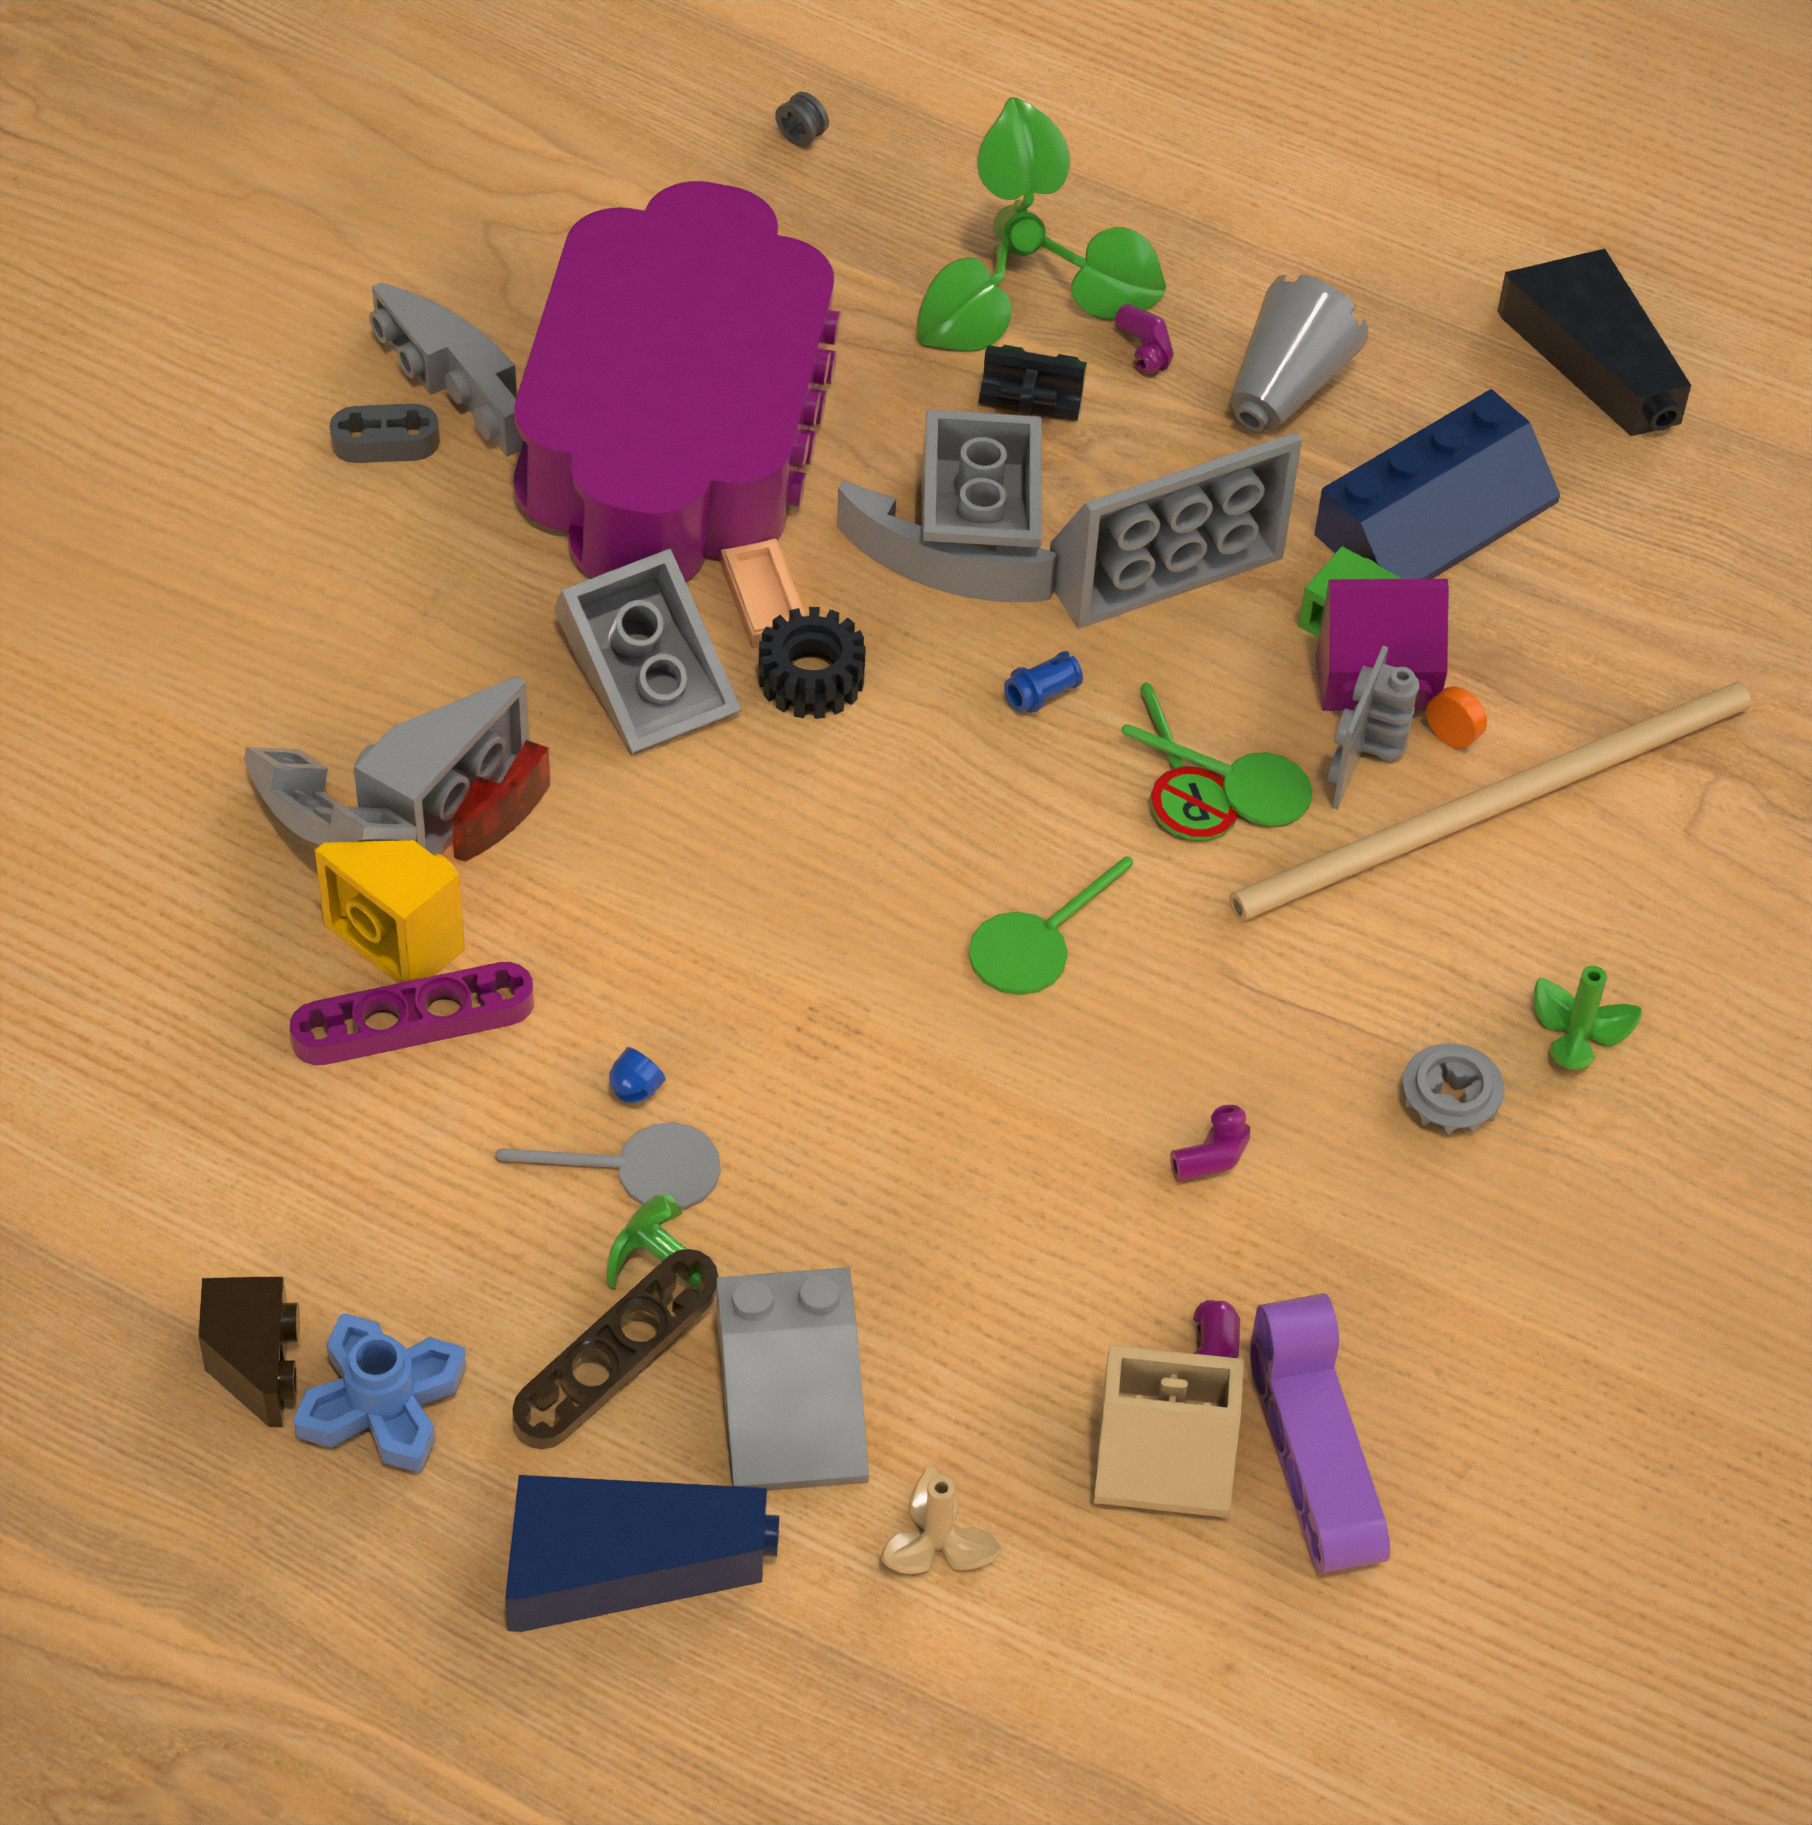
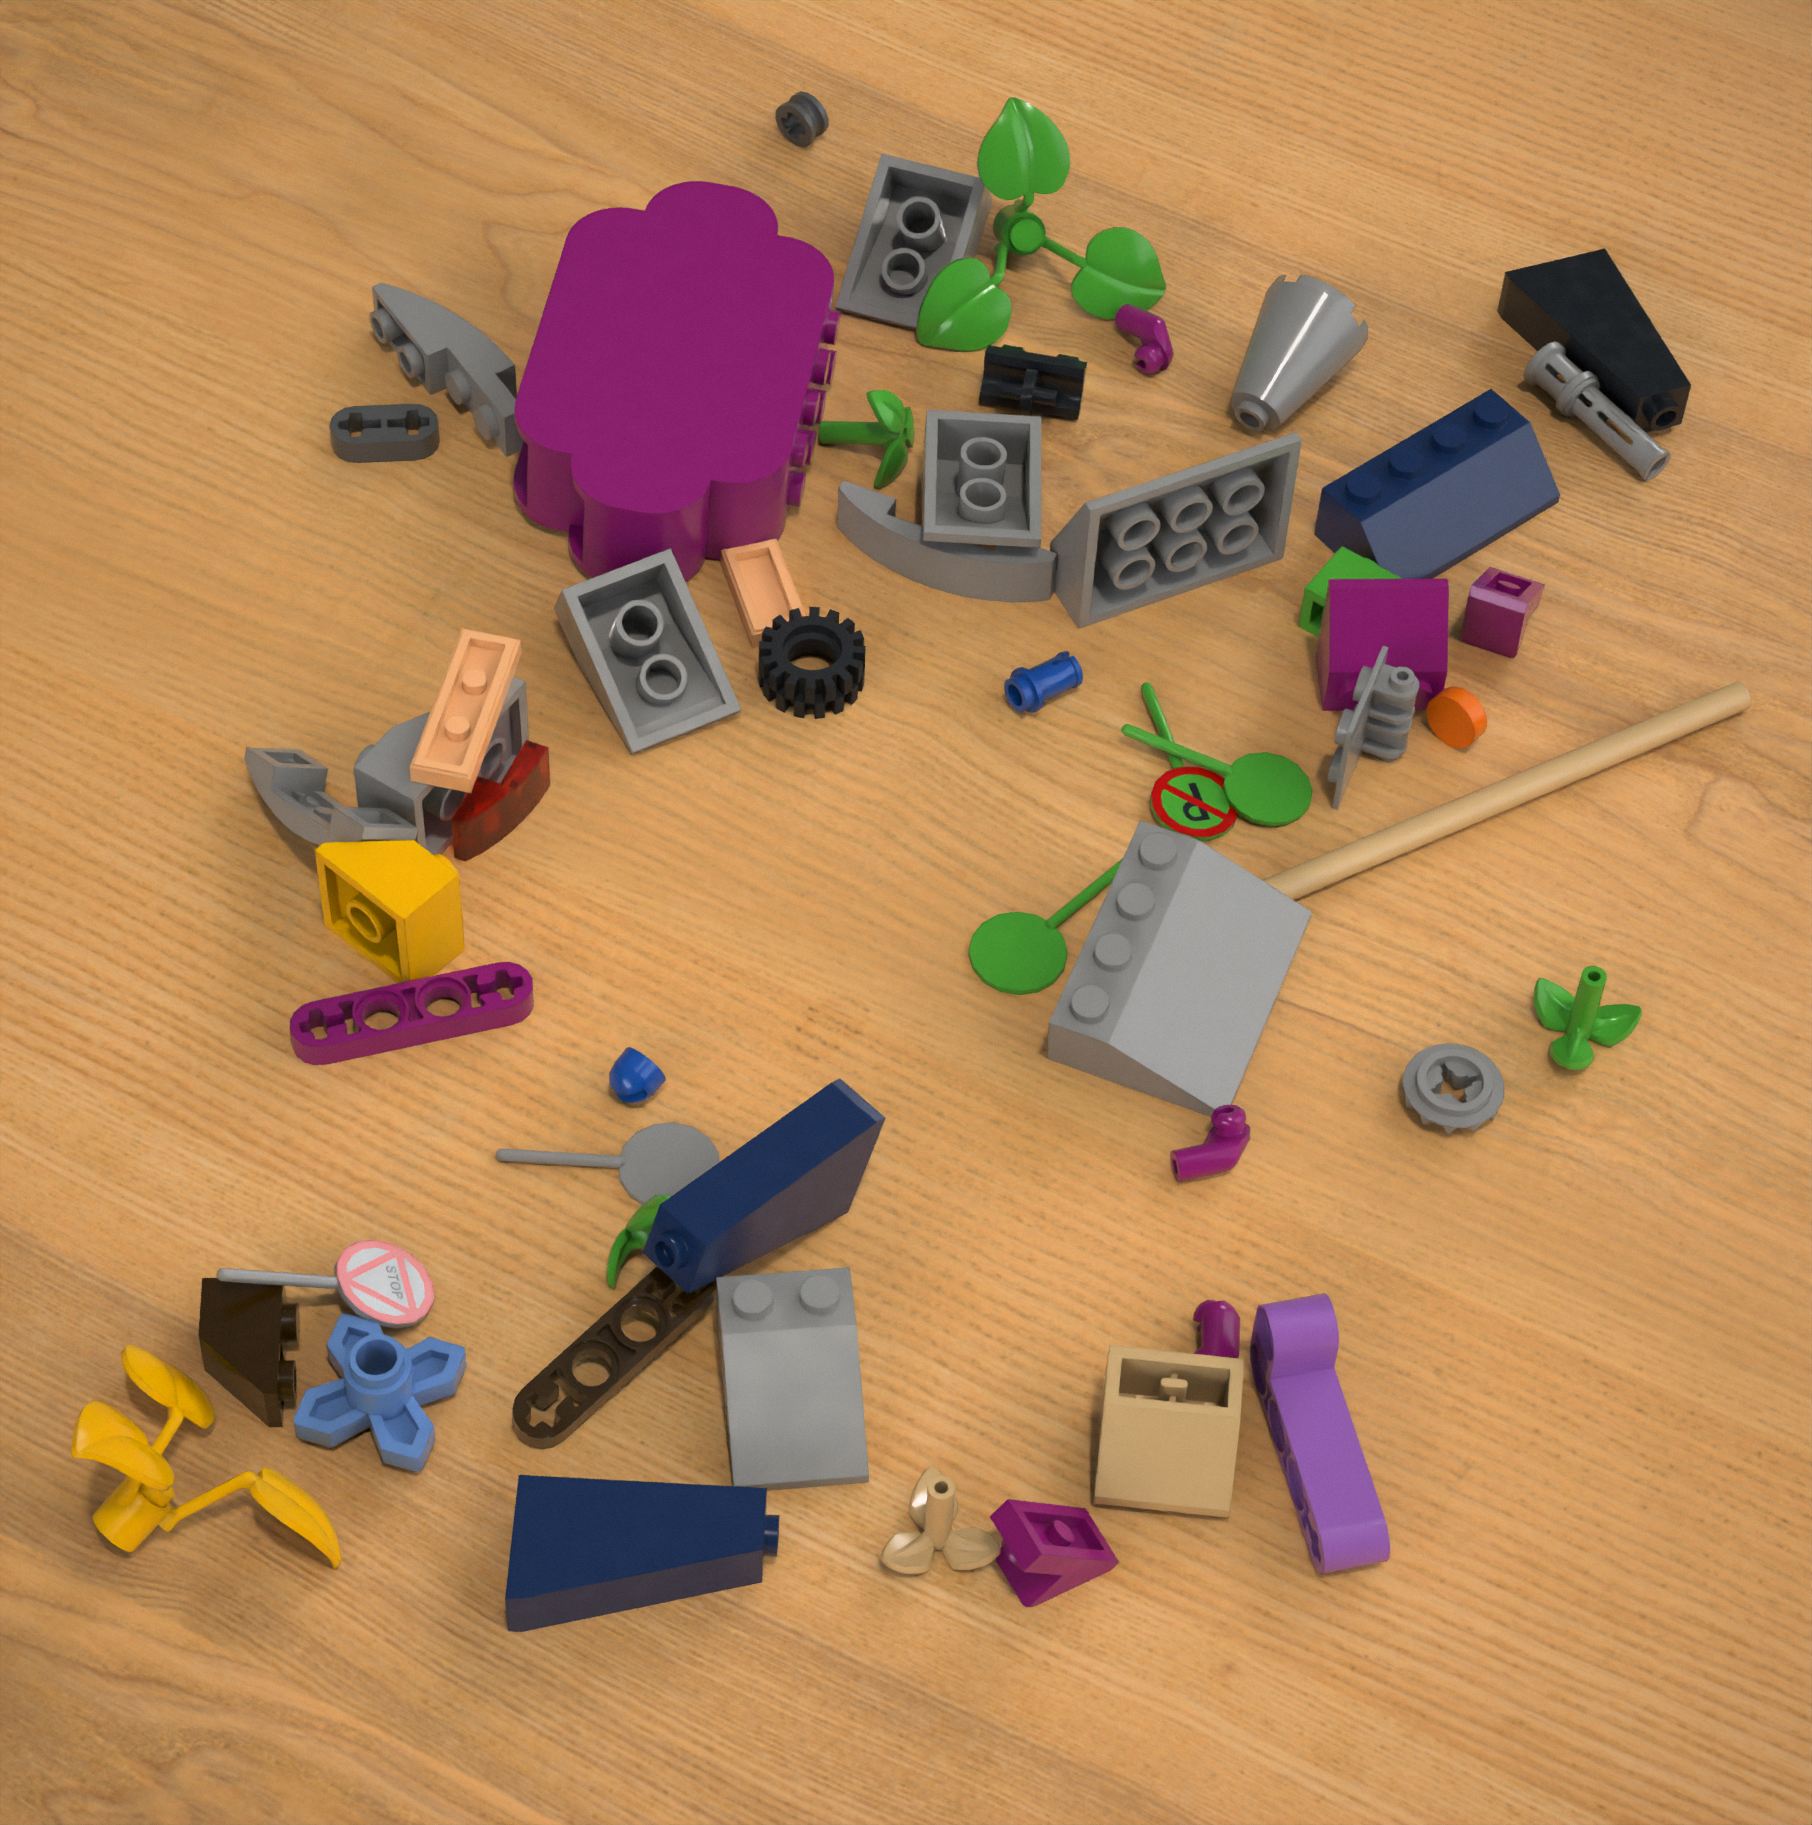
(146, 1492): none -> yellow plant
(372, 1278): none -> piece
(465, 710): none -> light nougat tile
(767, 1190): none -> dark blue slope
(893, 431): none -> bright green plant
(908, 232): none -> light grey slope
(1049, 1549): none -> magenta slope
(1177, 973): none -> light grey slope
(1499, 611): none -> magenta slope
(1578, 393): none -> light grey pin

